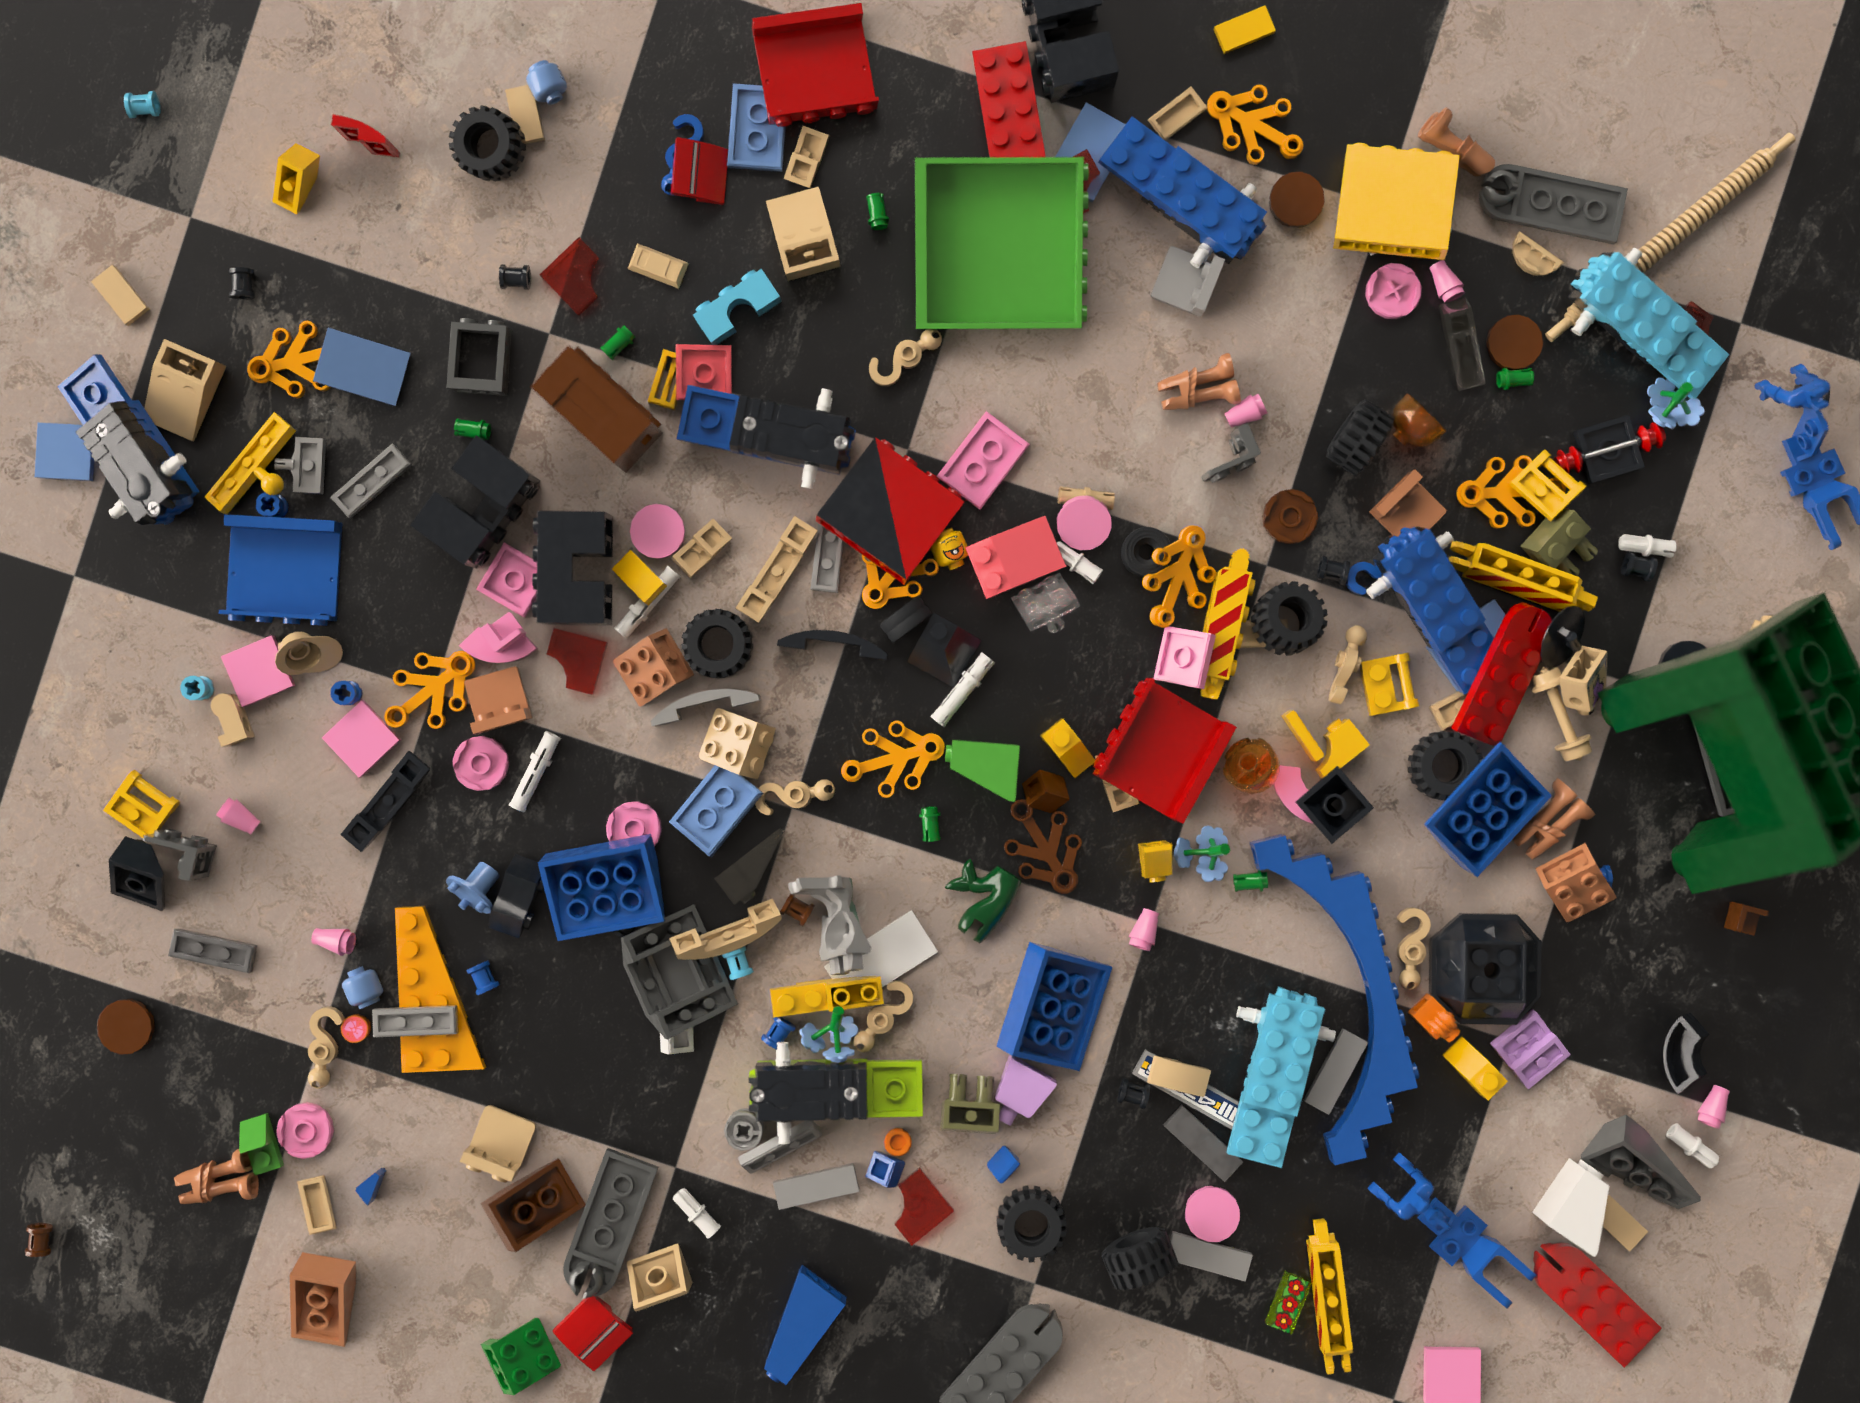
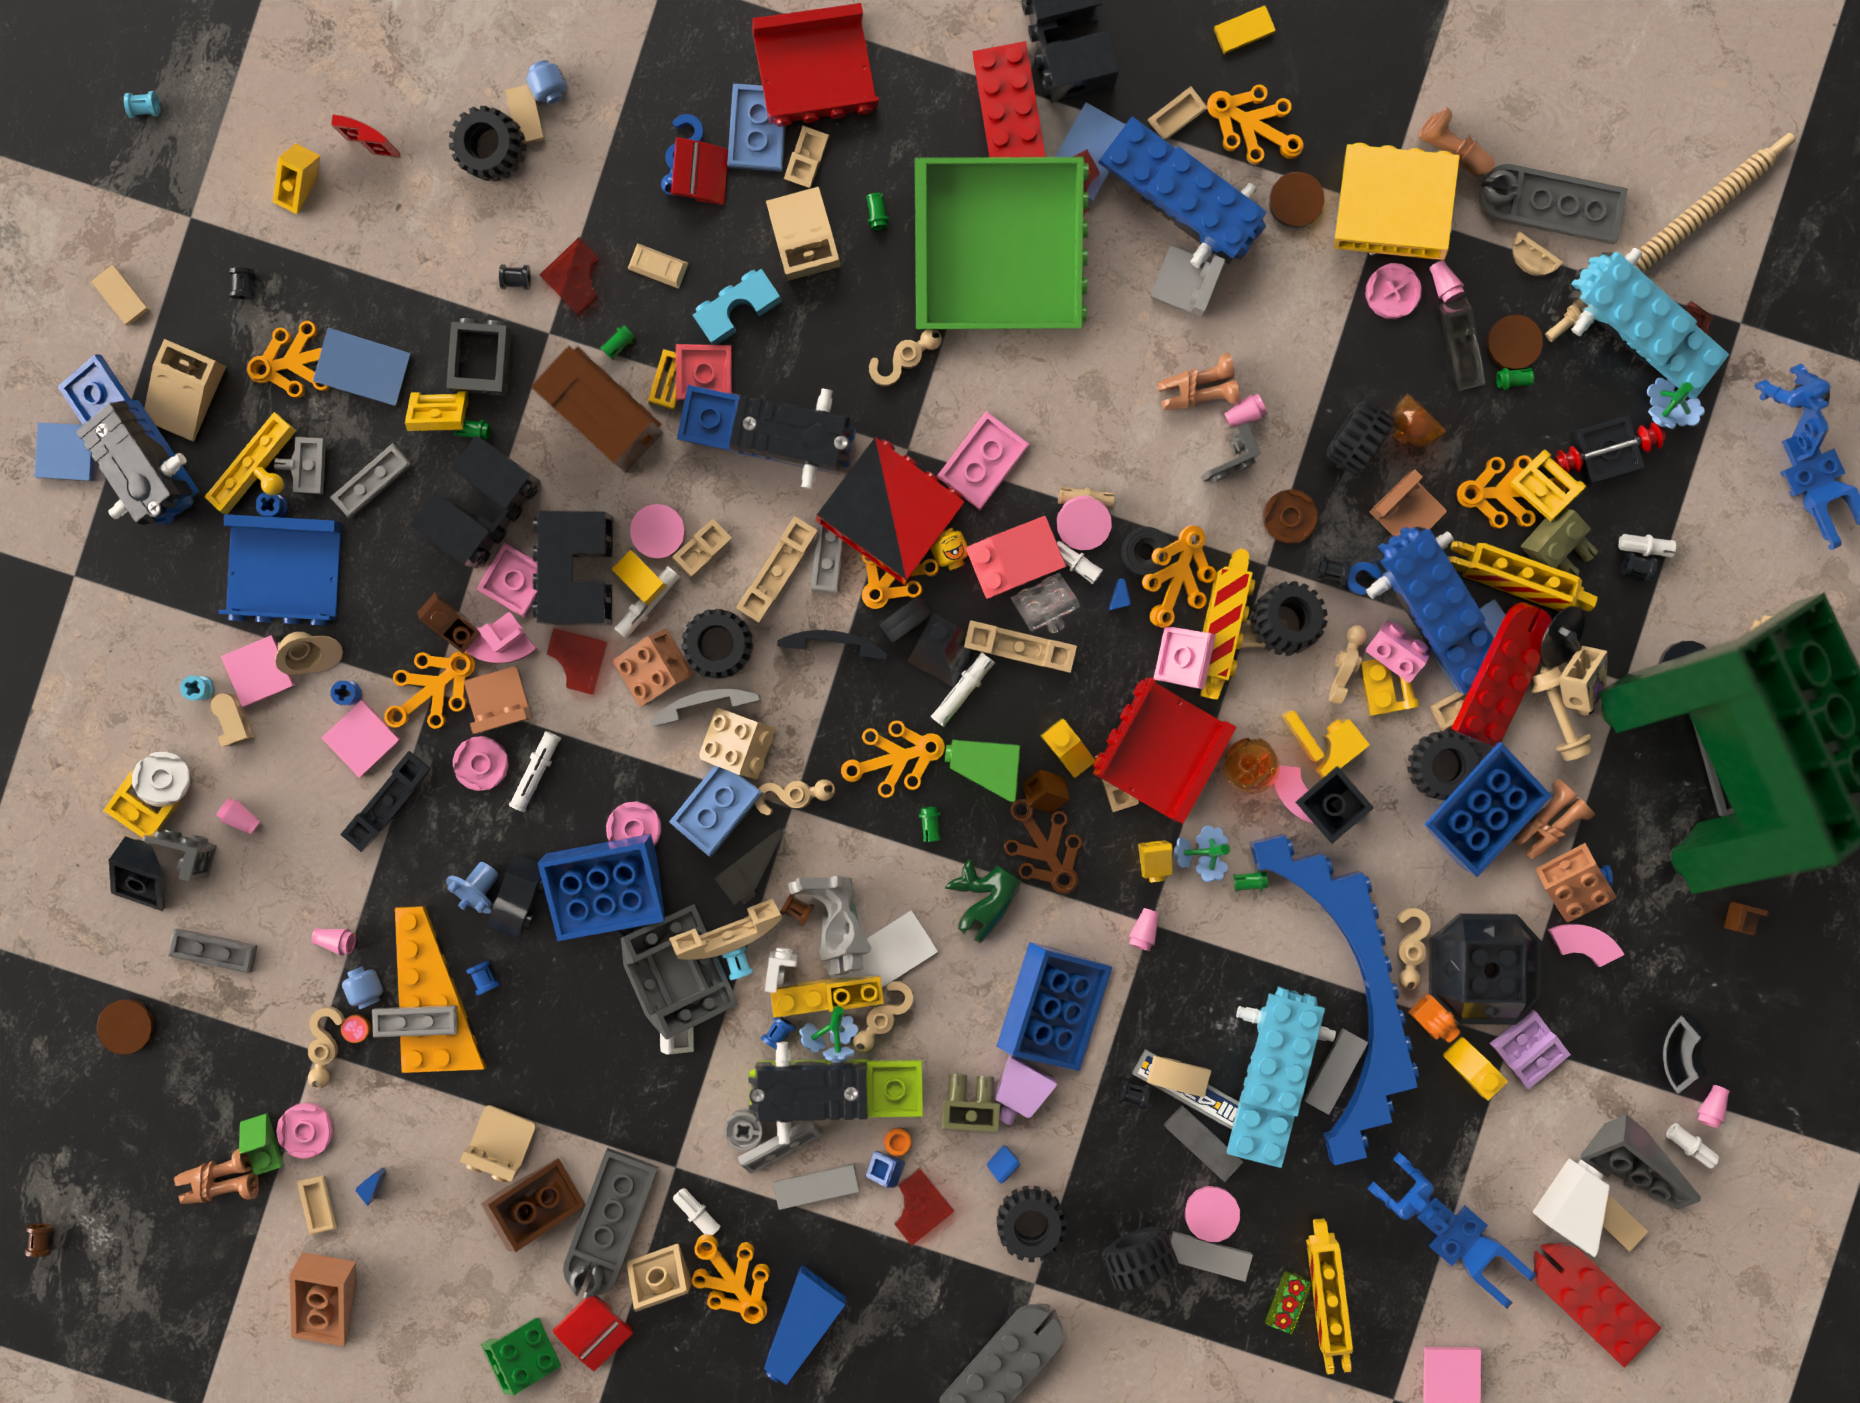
(161, 779): none -> white tile
(436, 411): none -> yellow plate
(448, 622): none -> reddish brown slope
(732, 1281): none -> light orange plant
(776, 967): none -> white bracket
(1020, 646): none -> tan slope
(1120, 596): none -> blue slope
(1399, 650): none -> bright pink bracket
(1585, 940): none -> bright pink tile

